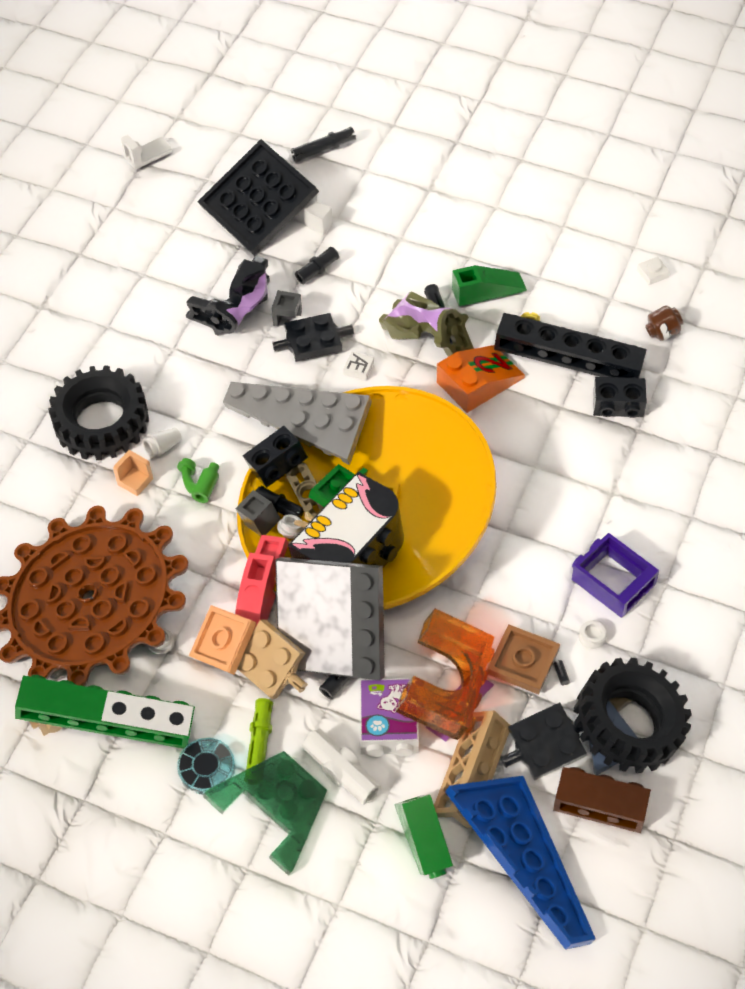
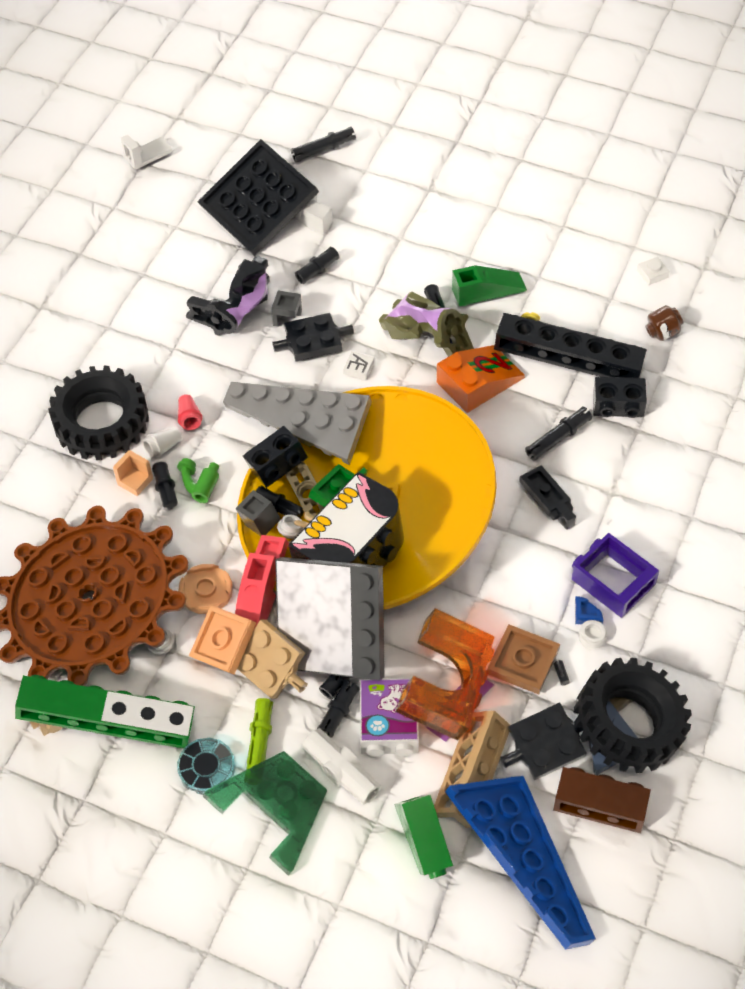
(164, 485): none -> black axle
(188, 413): none -> coral cone
(206, 586): none -> light nougat tile
(338, 708): none -> black pin
(549, 496): none -> black hinge
(566, 427): none -> black pin
(586, 611): none -> blue tile

